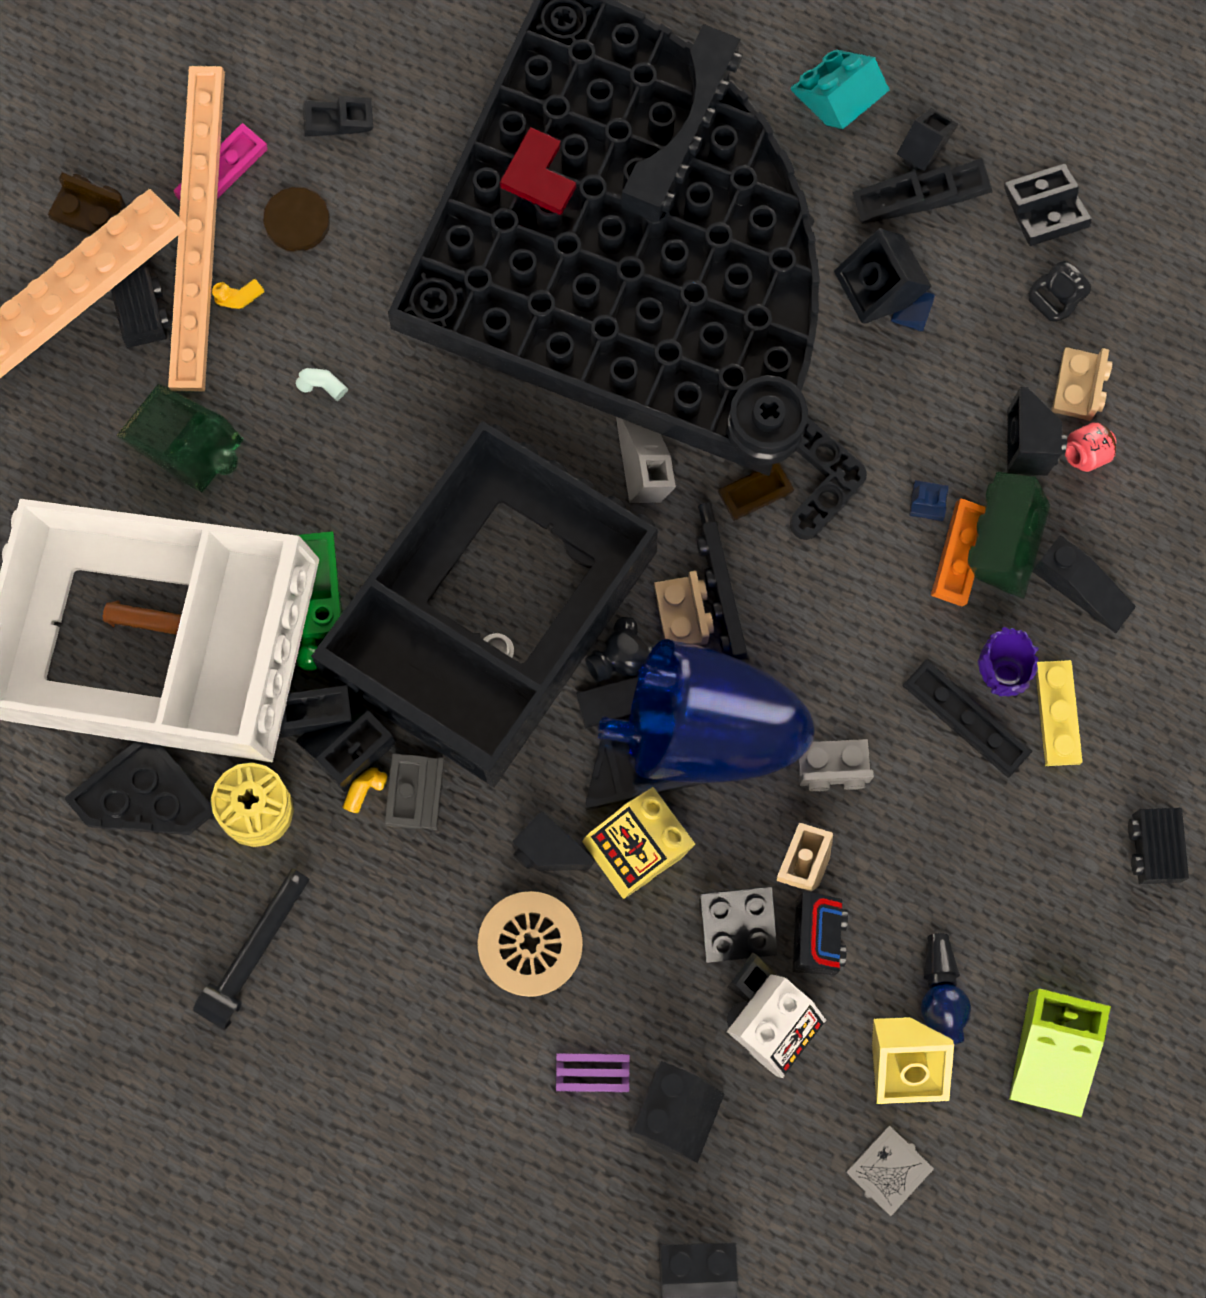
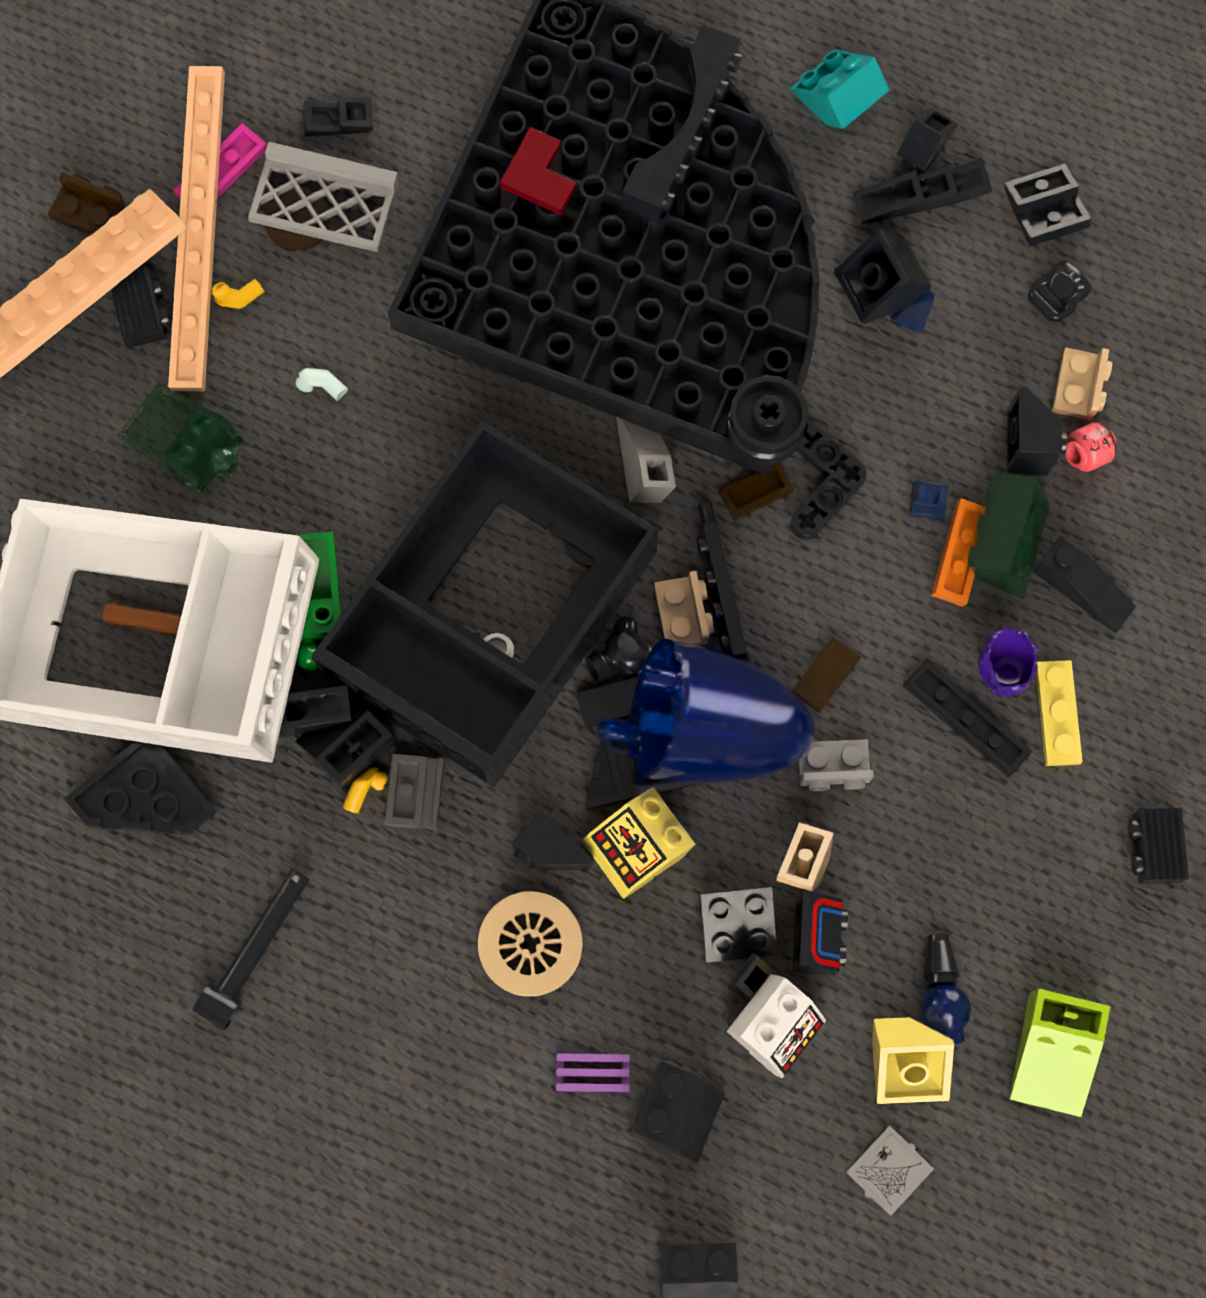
(265, 819): light yellow wheel -> none
(331, 171): none -> light grey fence
(826, 674): none -> dark brown tile

